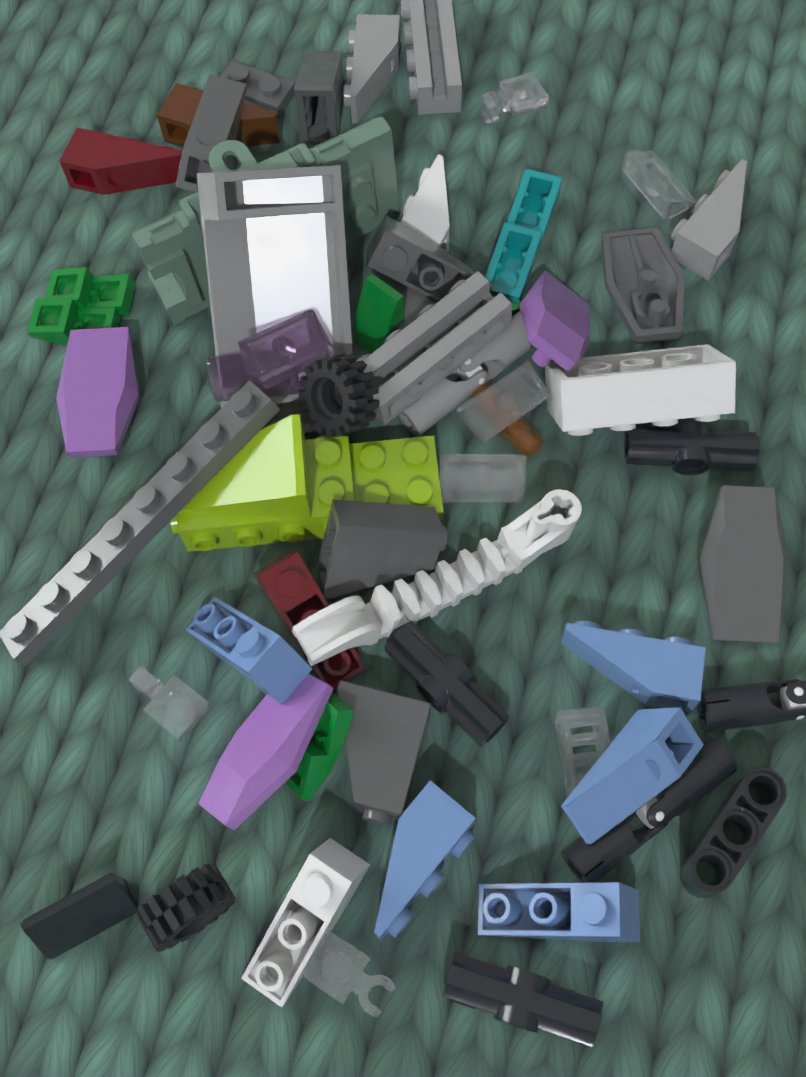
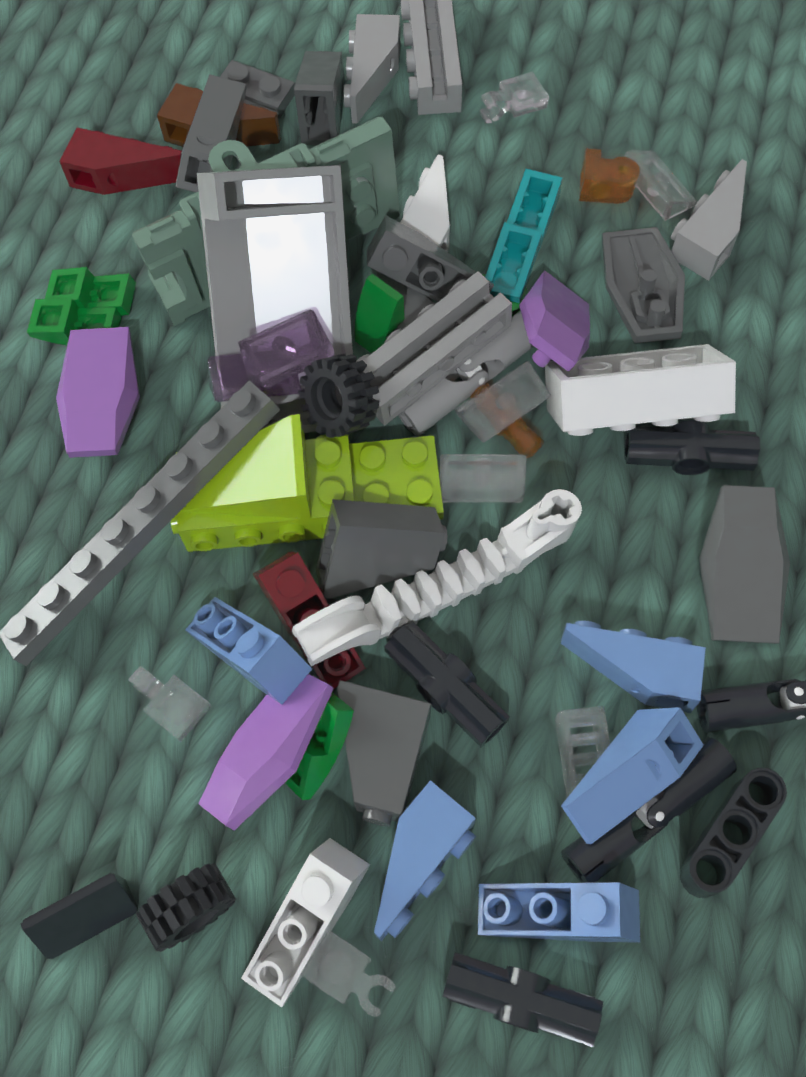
(607, 179): none -> clear orange leg

